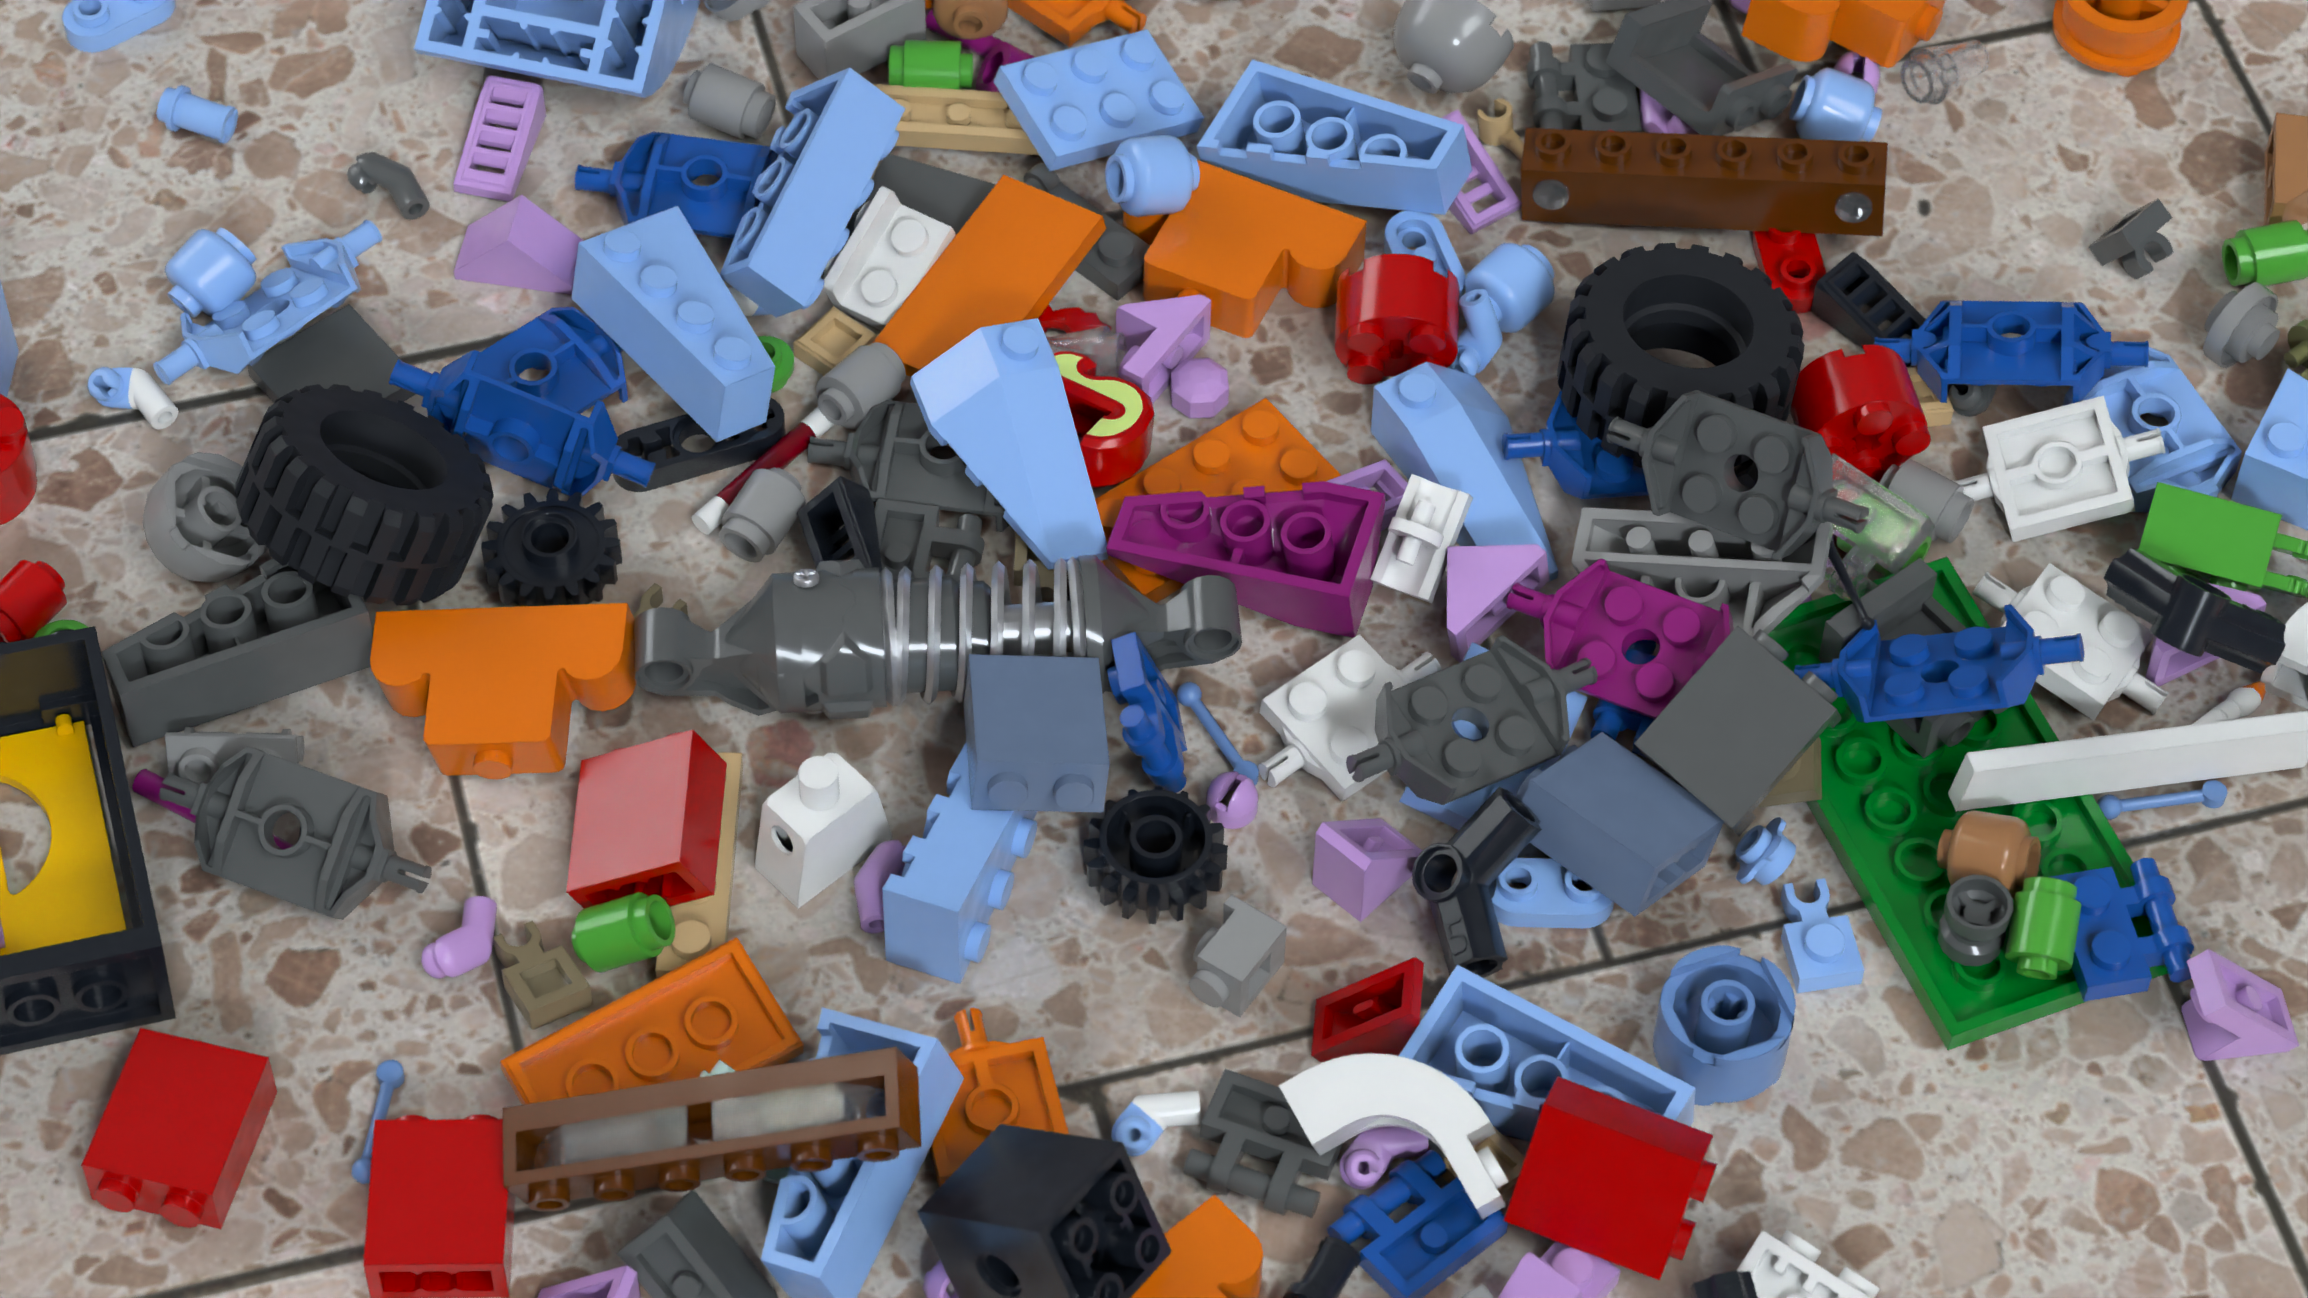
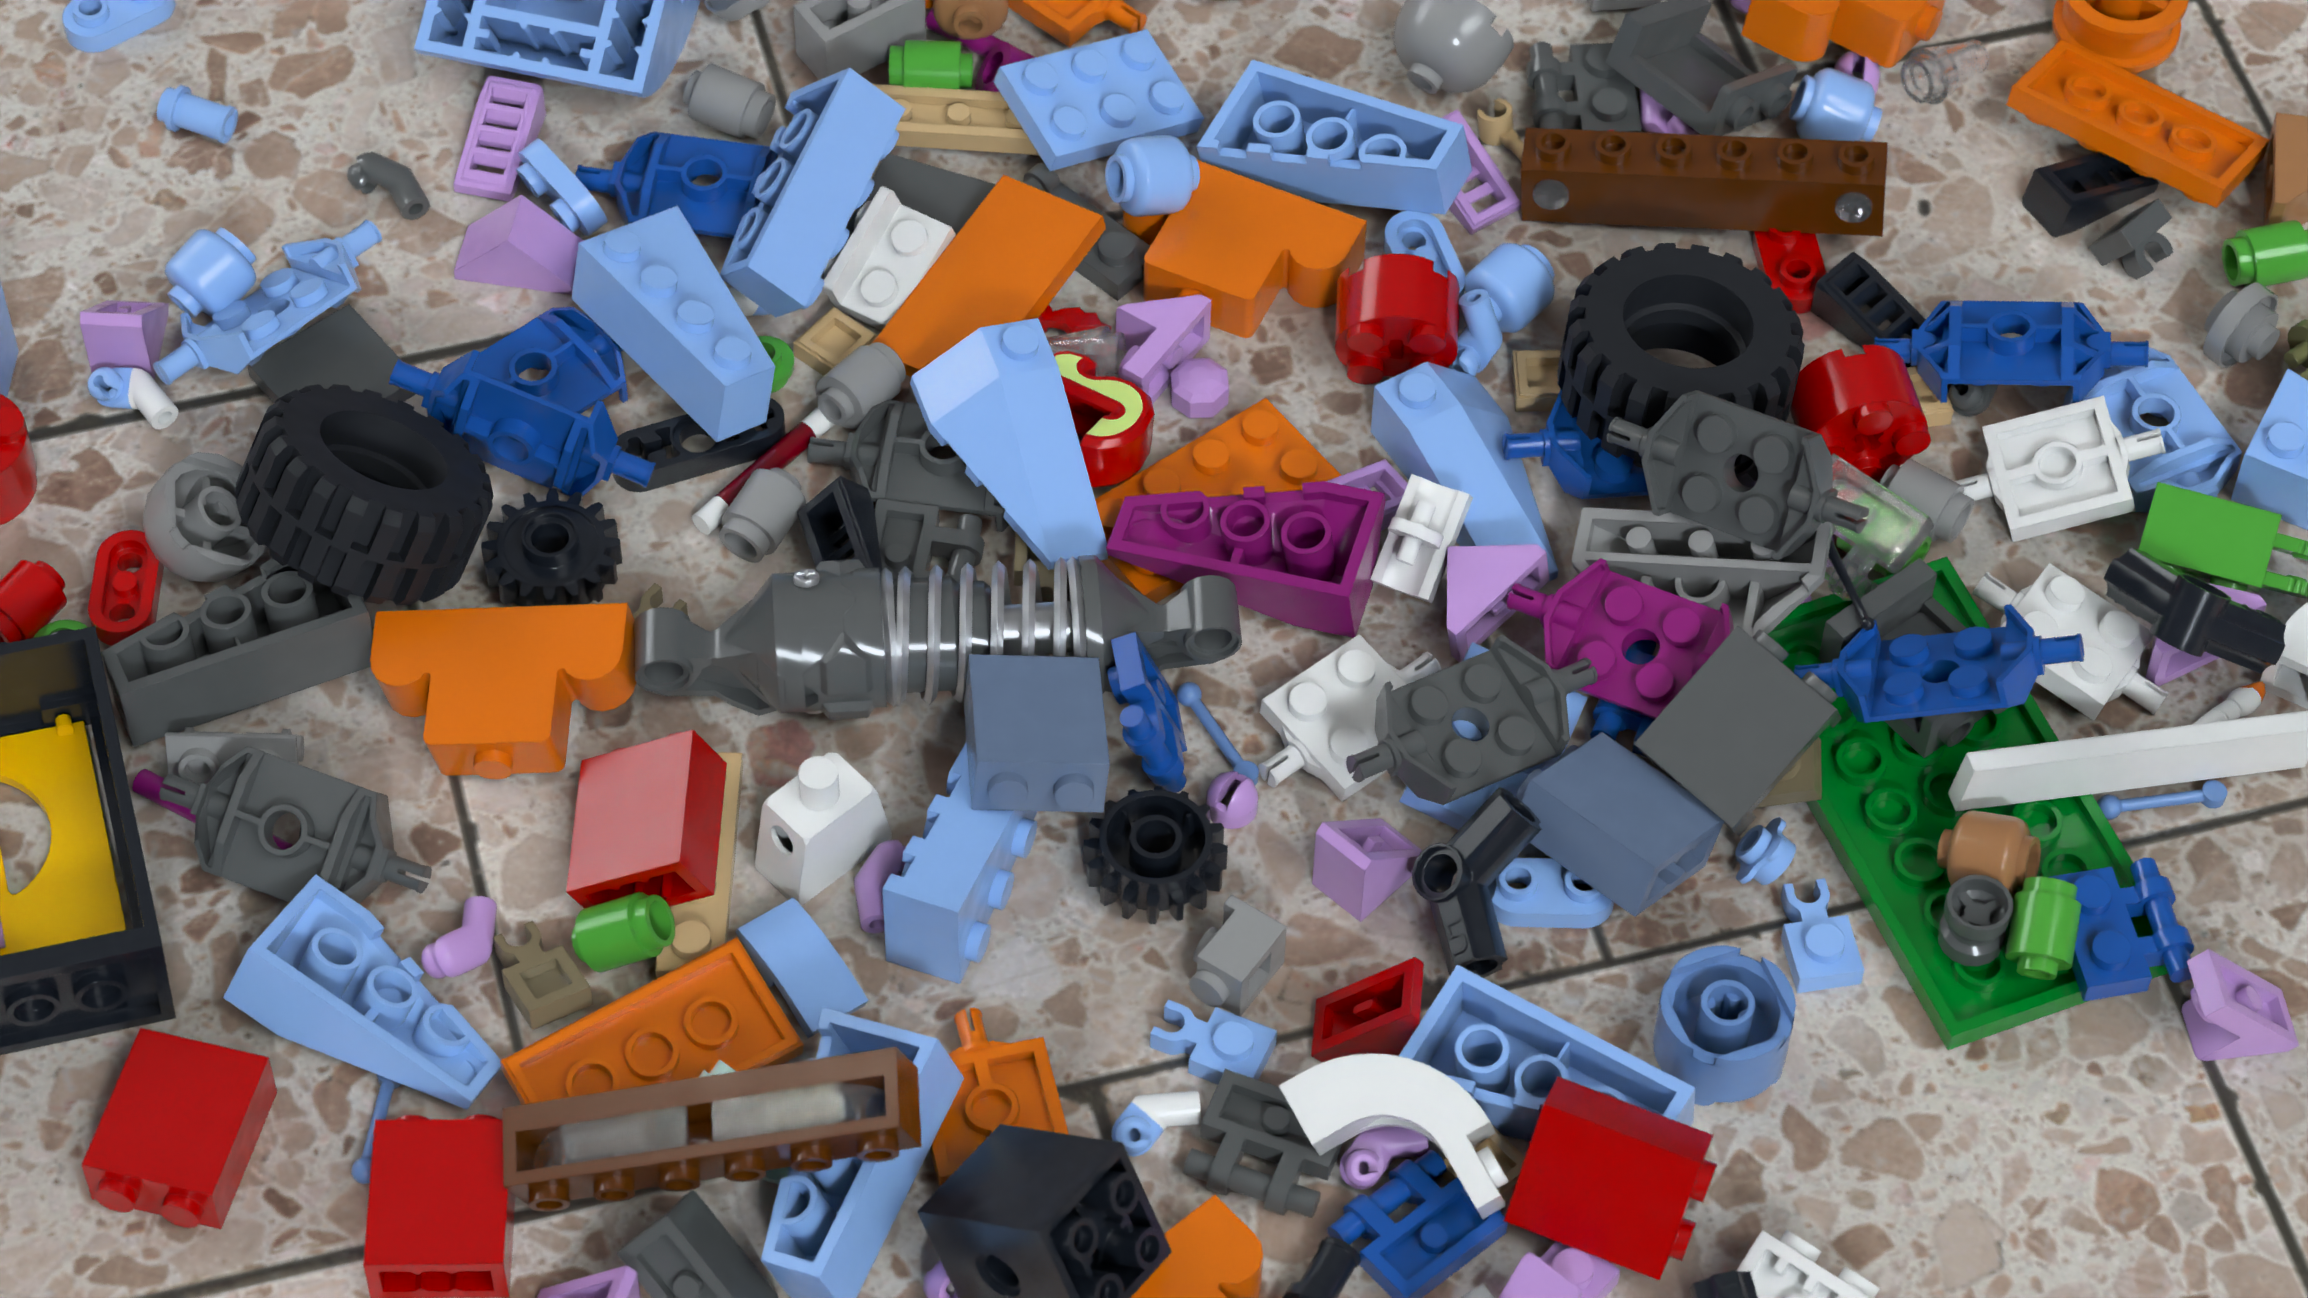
(124, 334): none -> lavender slope
(124, 593): none -> red plate
(342, 991): none -> light blue wedge
(572, 201): none -> light blue plate
(801, 964): none -> light blue slope
(1215, 1045): none -> light blue plate
(1535, 379): none -> tan tile
(2082, 191): none -> black slope
(2138, 123): none -> orange plate

